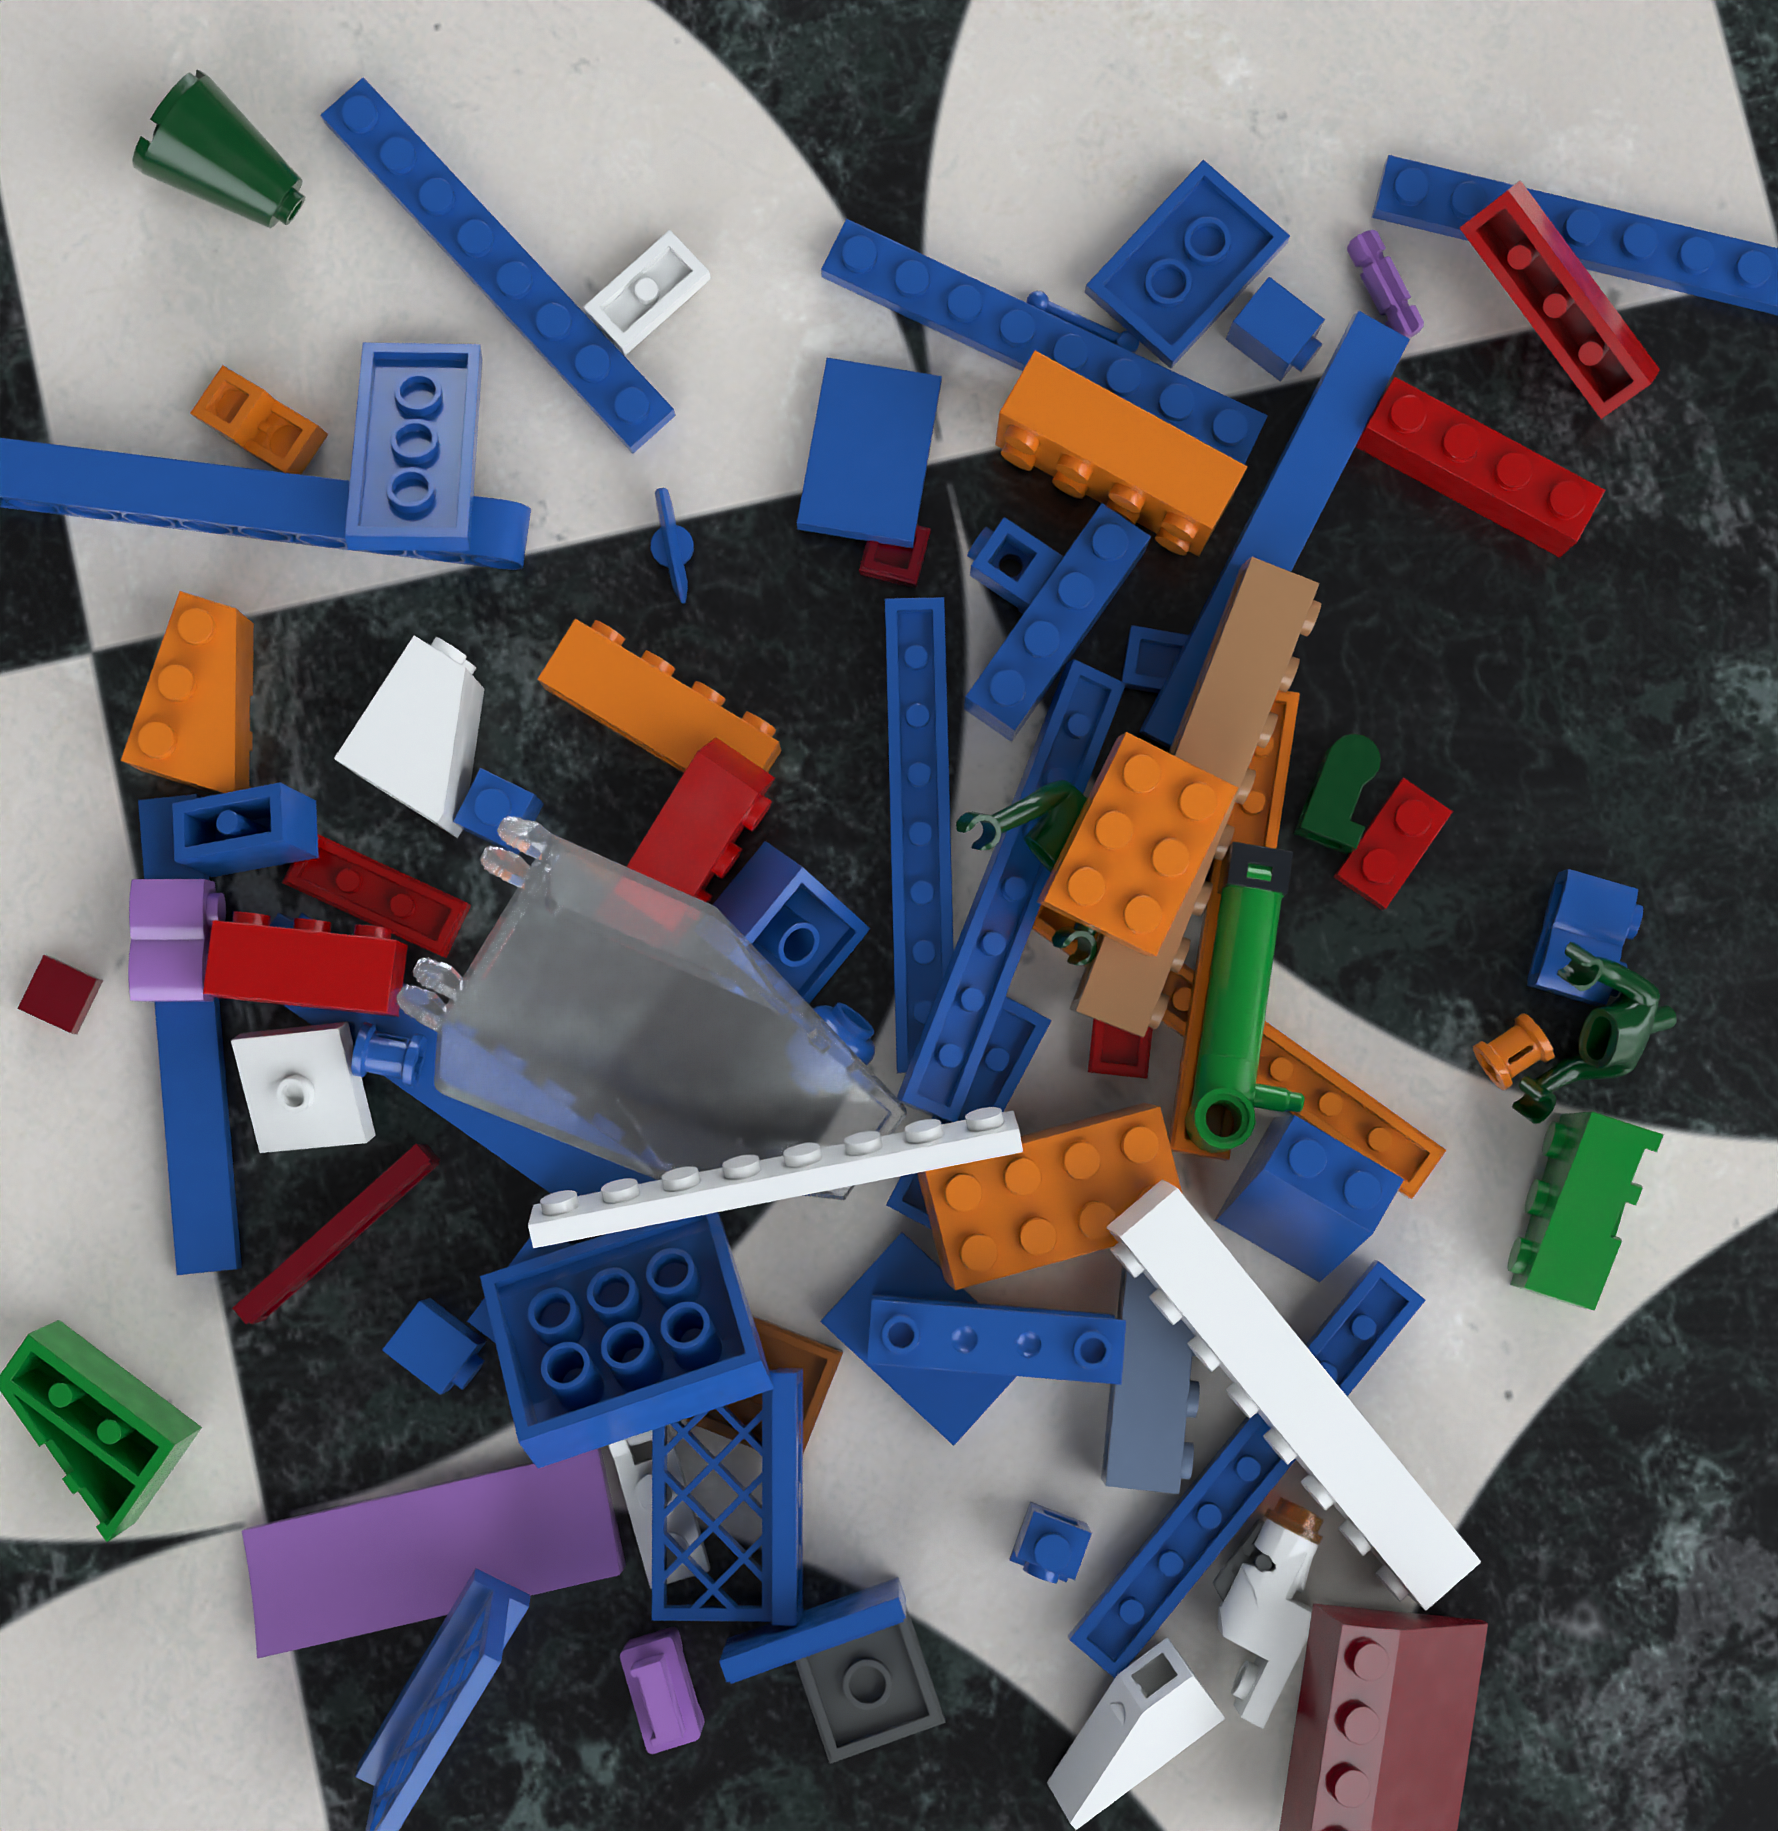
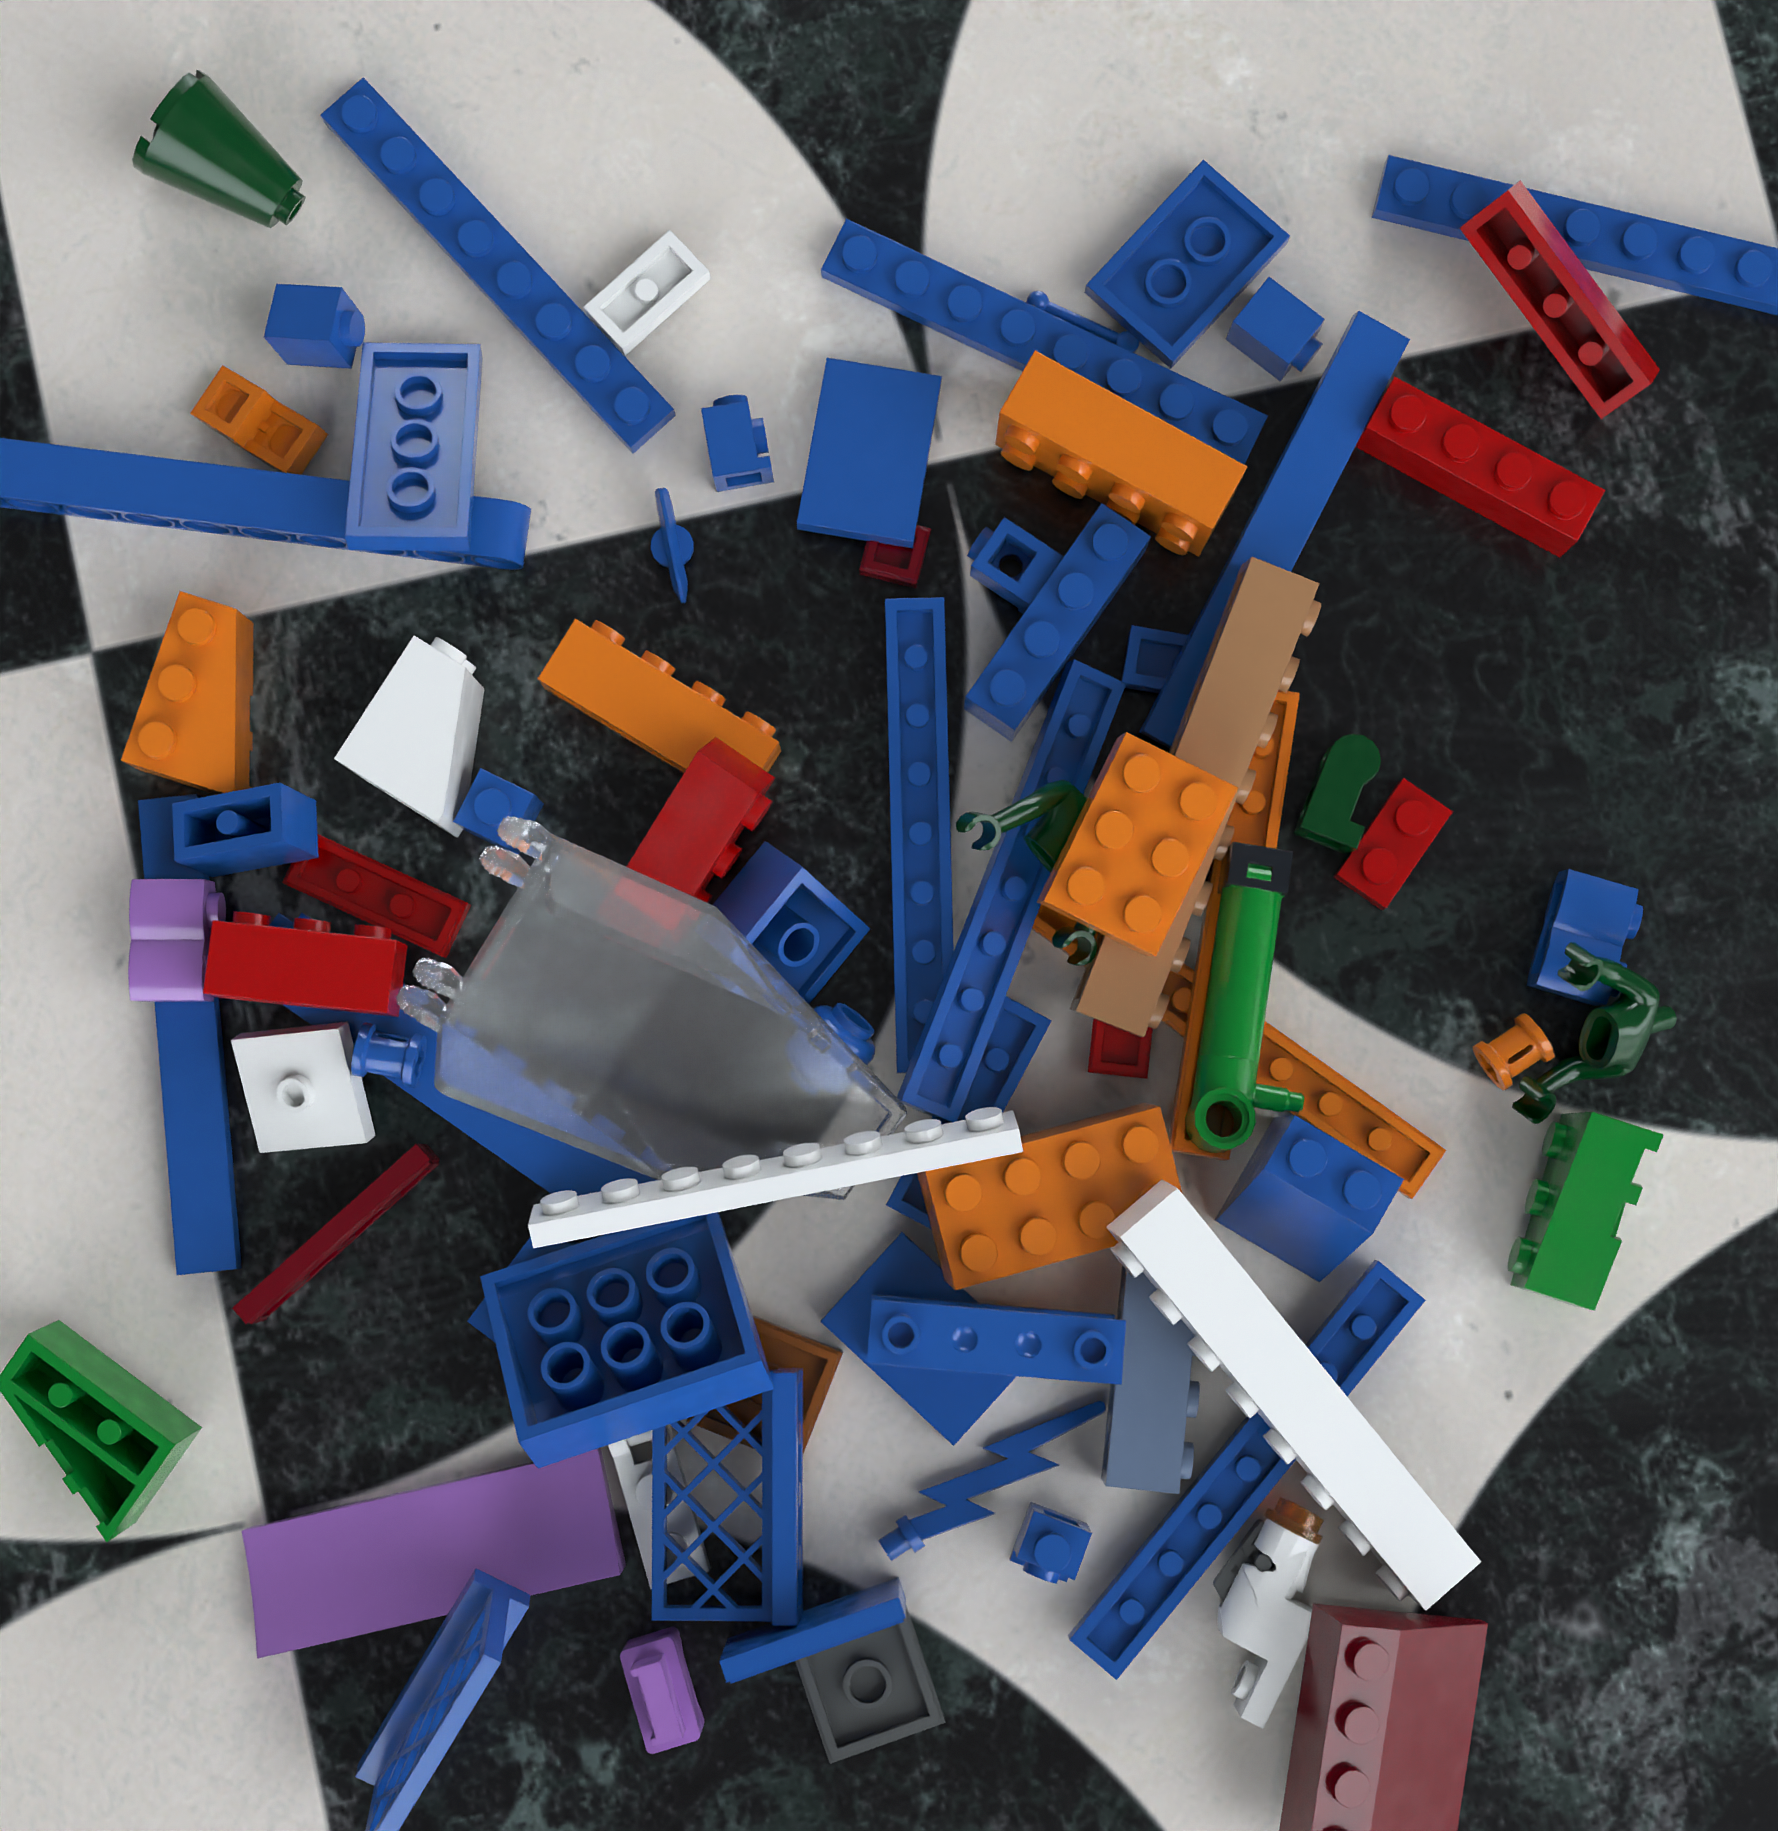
(60, 994): dark red tile -> none
(314, 326): none -> blue brick
(436, 1347): blue brick -> none
(735, 444): none -> blue brick
(956, 1492): none -> blue piece
(1136, 1728): white slope -> none
(1385, 284): medium lavender axle -> none

